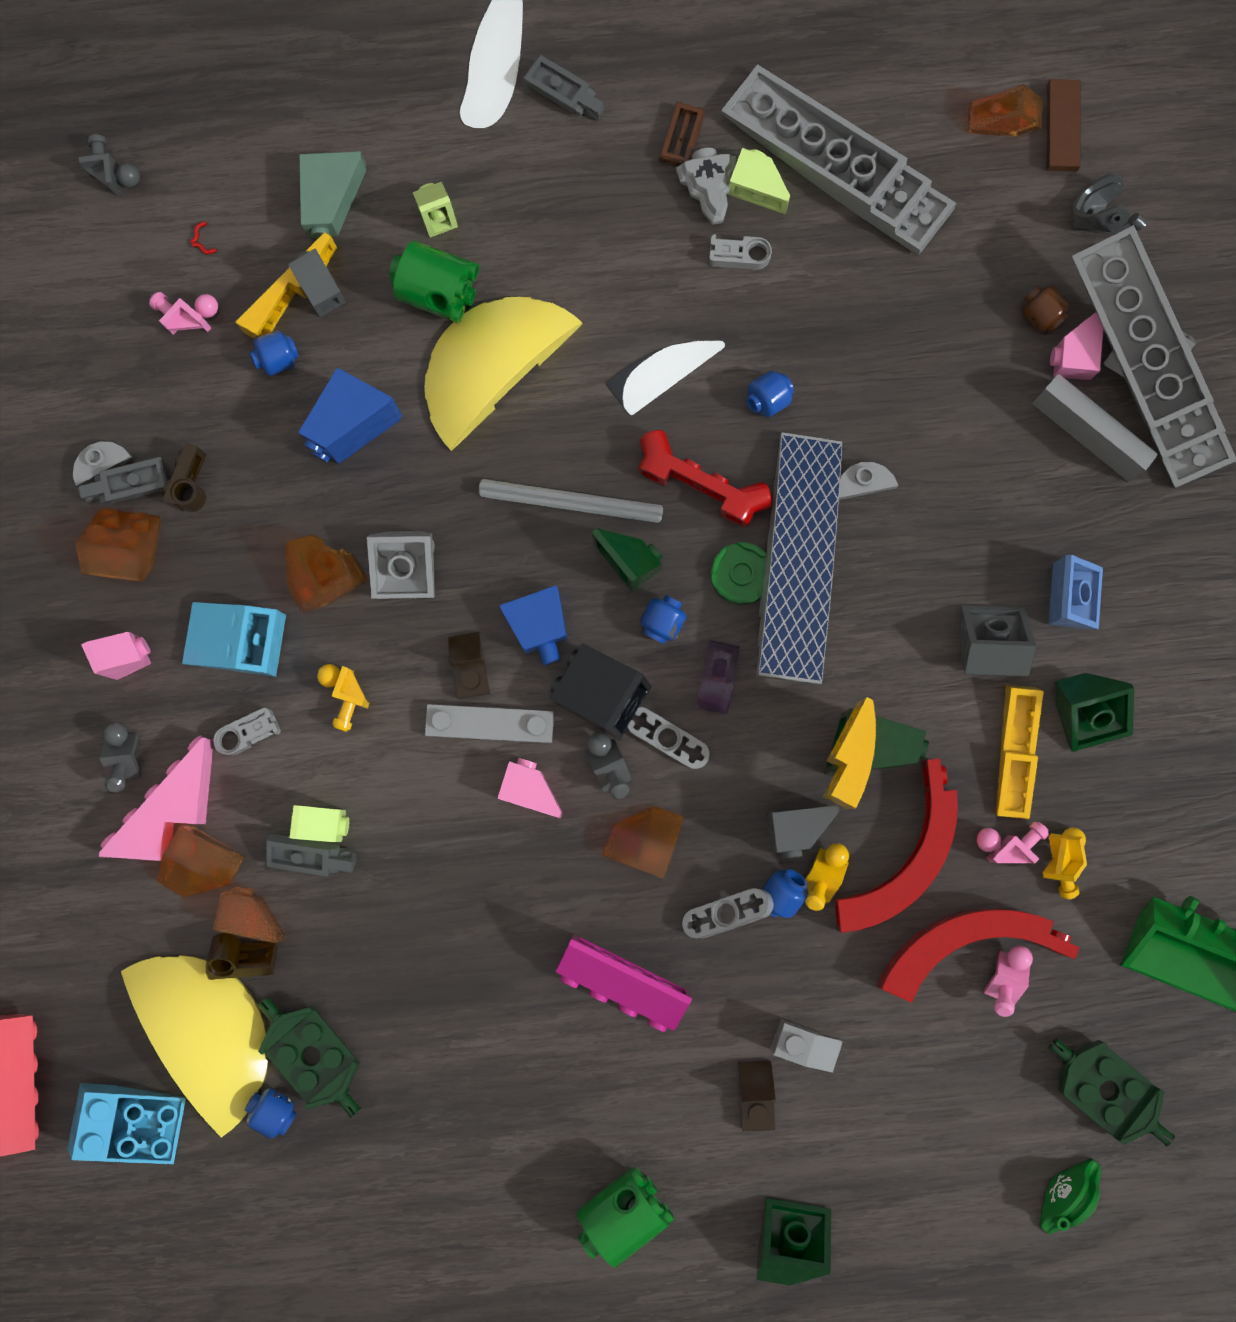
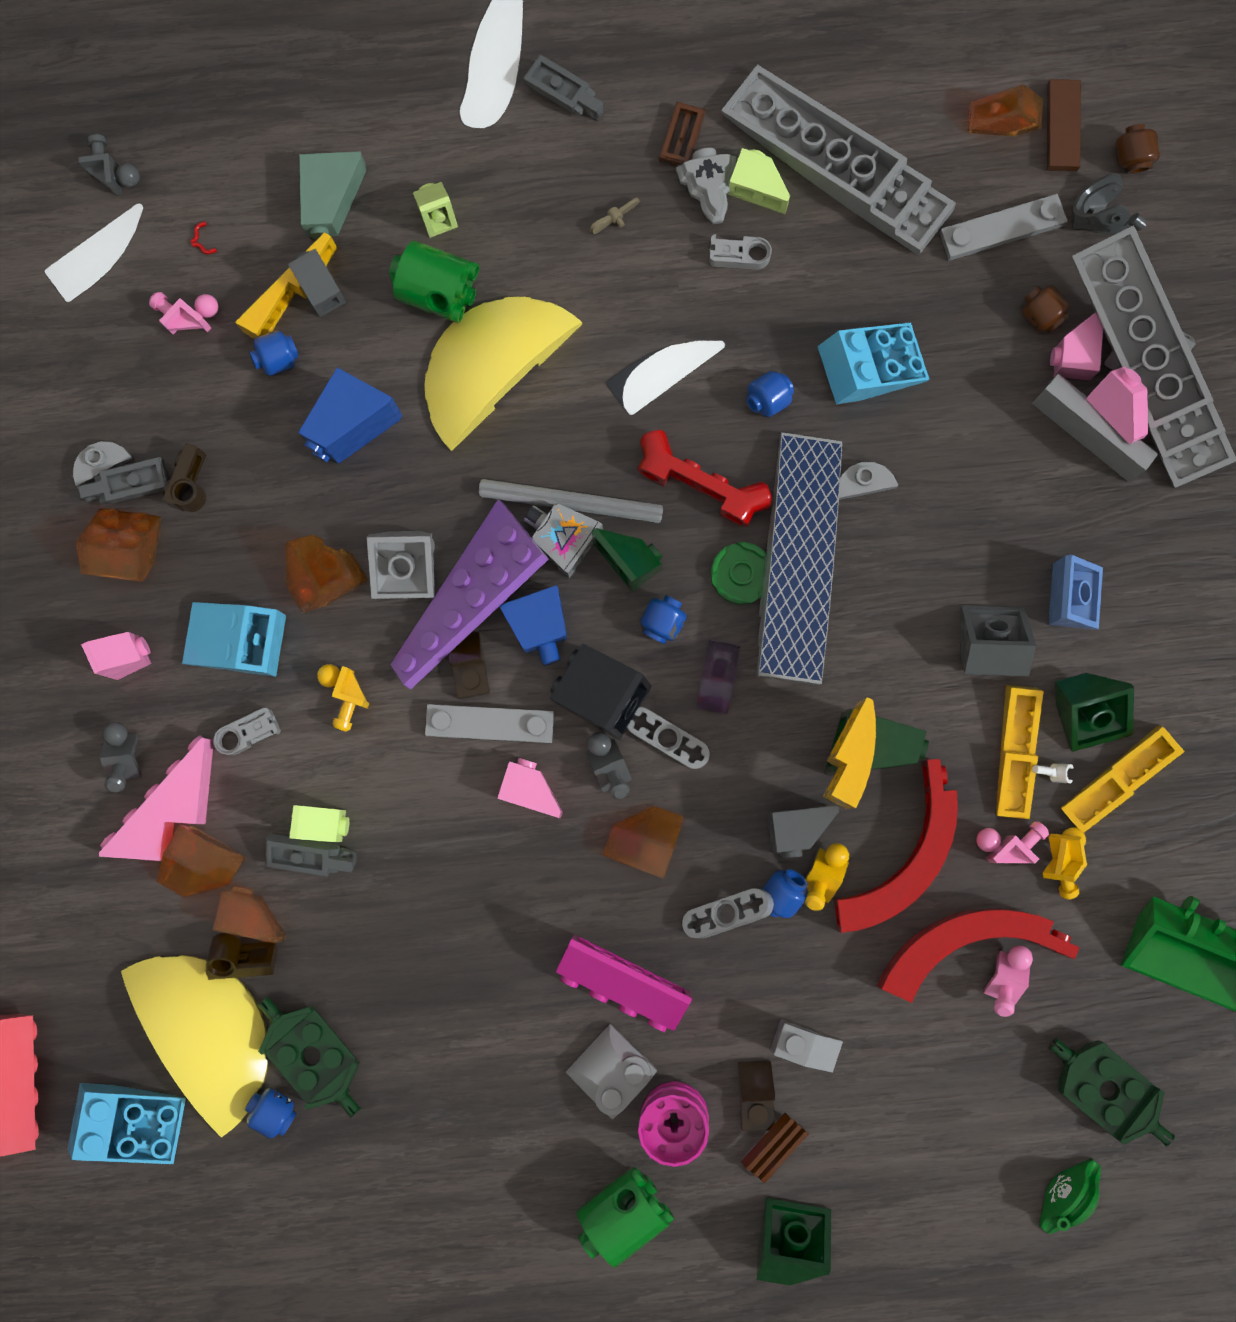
(94, 256): none -> white sticker
(482, 579): none -> medium lavender wing
(562, 535): none -> light grey torso
(611, 1071): none -> light grey slope
(613, 216): none -> dark tan piece
(669, 1142): none -> dark pink wheel
(774, 1147): none -> reddish brown tile
(872, 361): none -> medium azure slope
(1003, 227): none -> light grey plate
(1057, 772): none -> white hand
(1122, 778): none -> yellow slope
(1123, 403): none -> bright pink slope
(1137, 149): none -> reddish brown head

